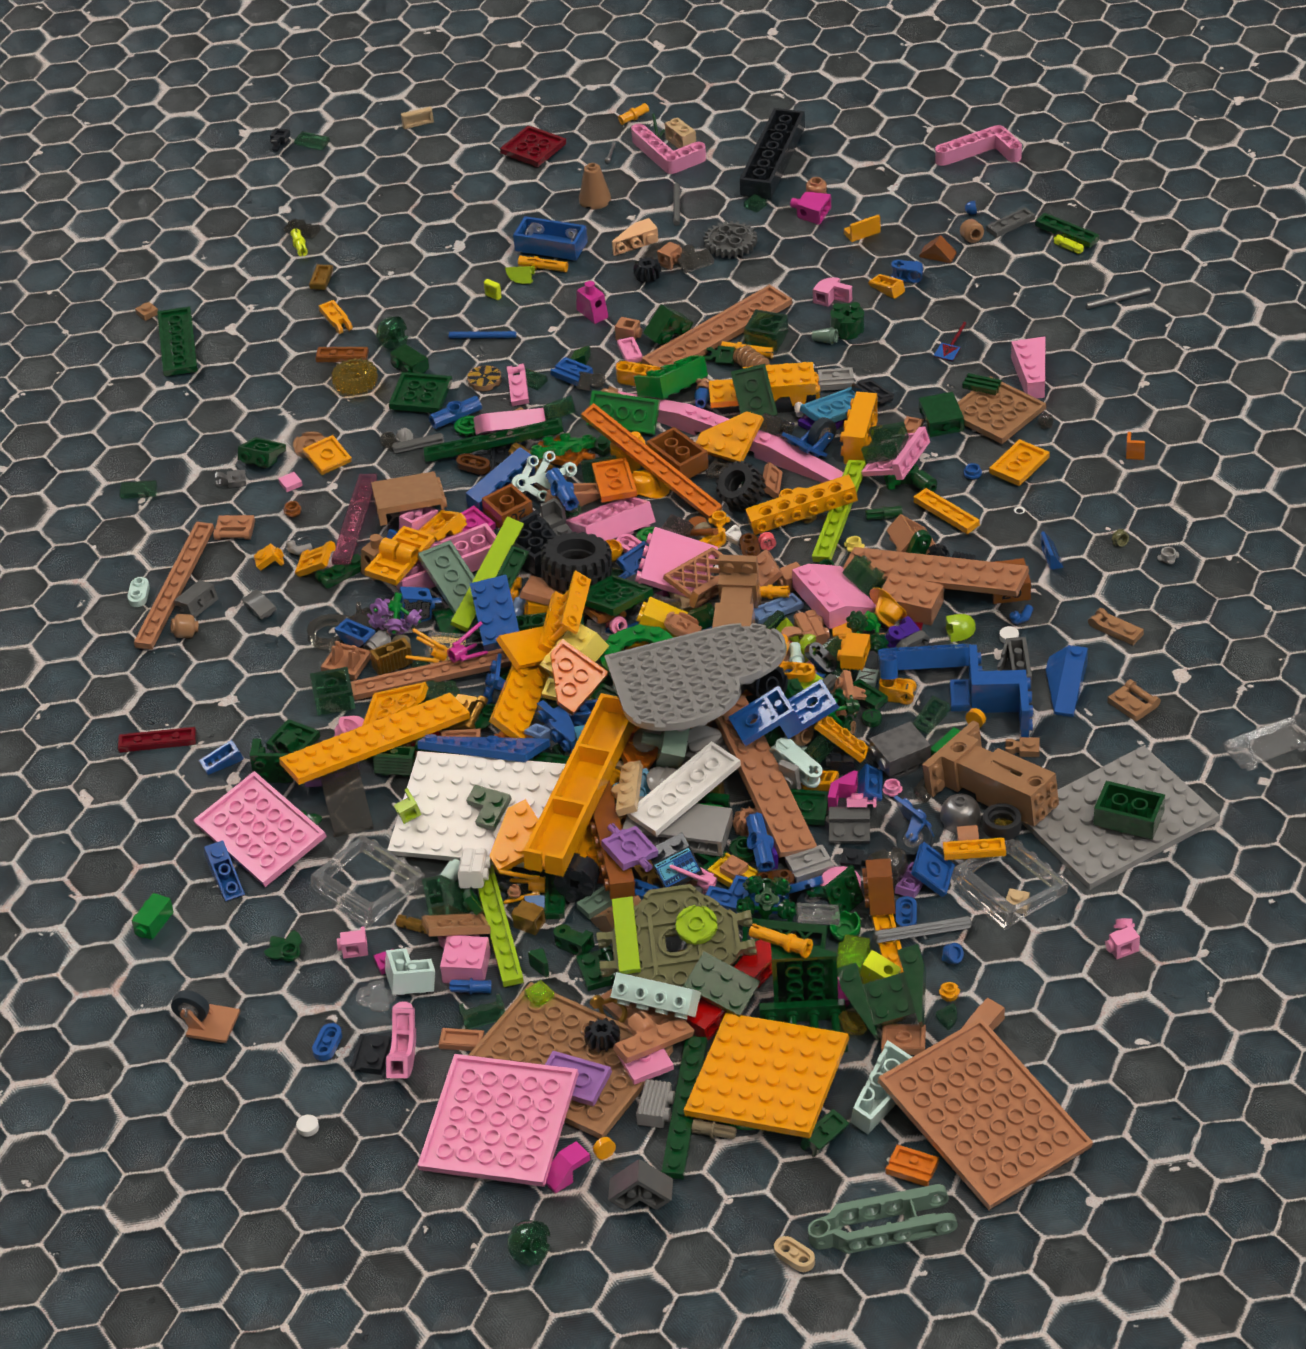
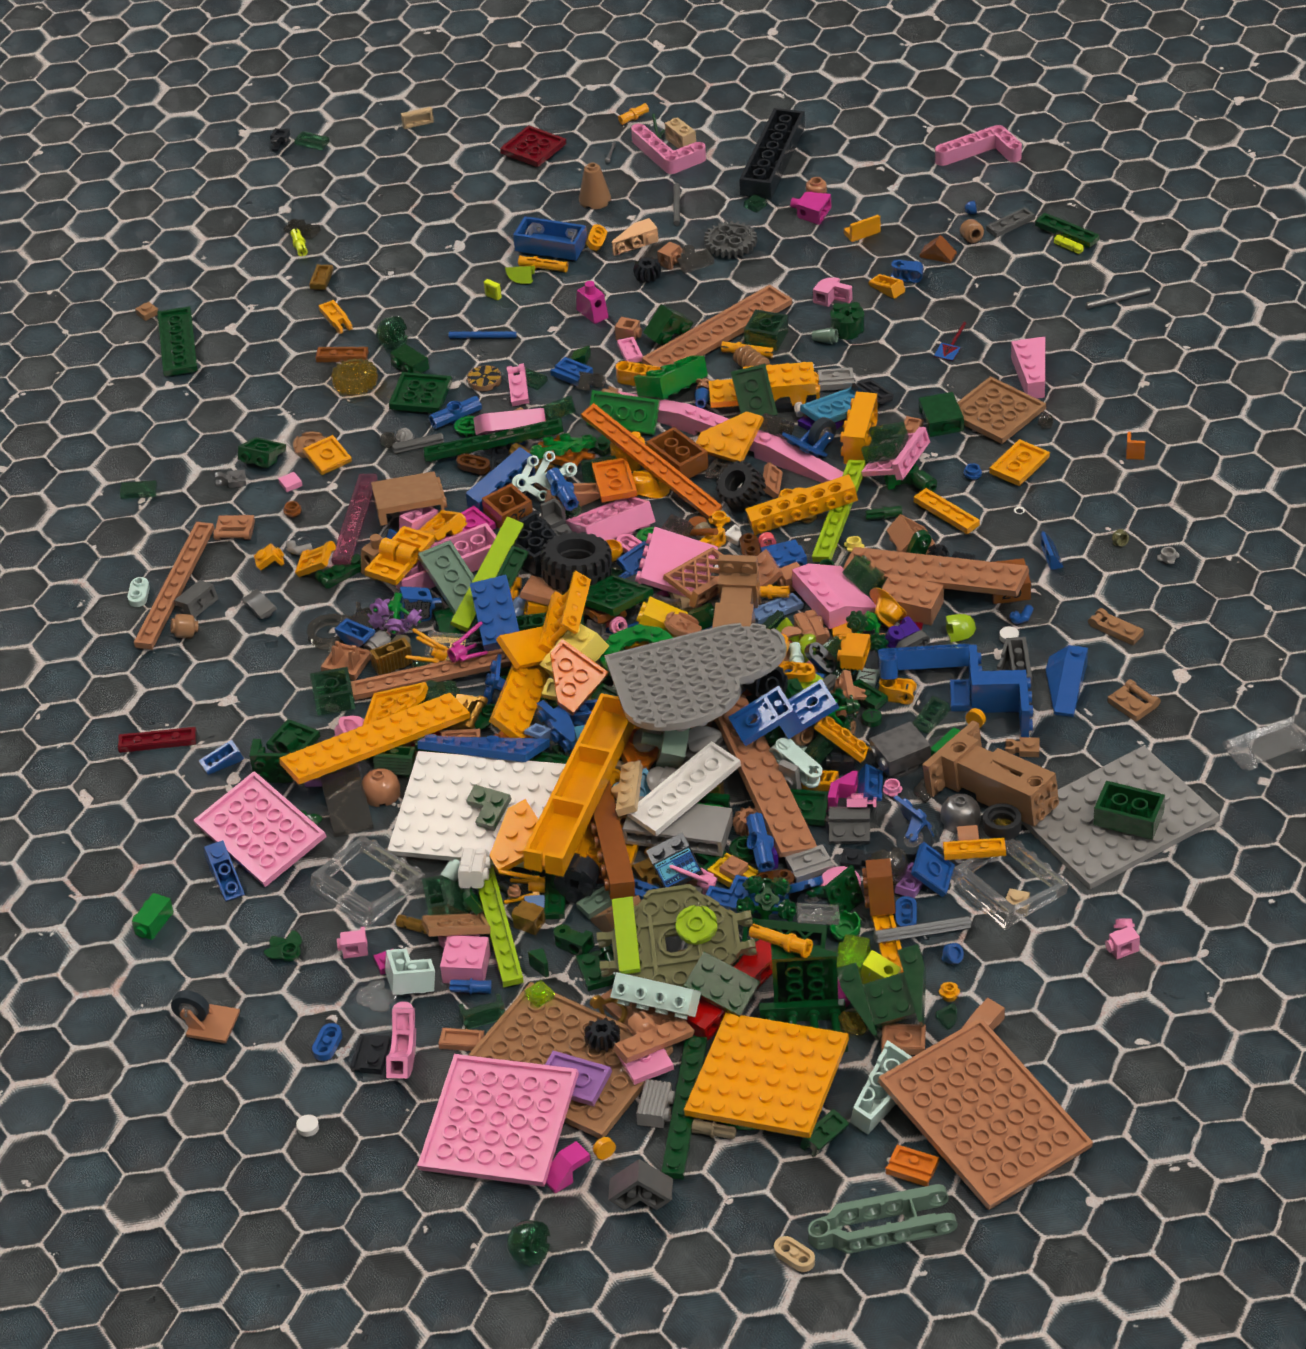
(381, 787): none -> nougat cylinder
(407, 808): lime panel -> none
(596, 237): none -> light orange plate
(629, 847): medium lavender plate -> none
(722, 356): dark green plate -> none
(787, 553): none -> blue plate
(981, 384): dark green tile -> none

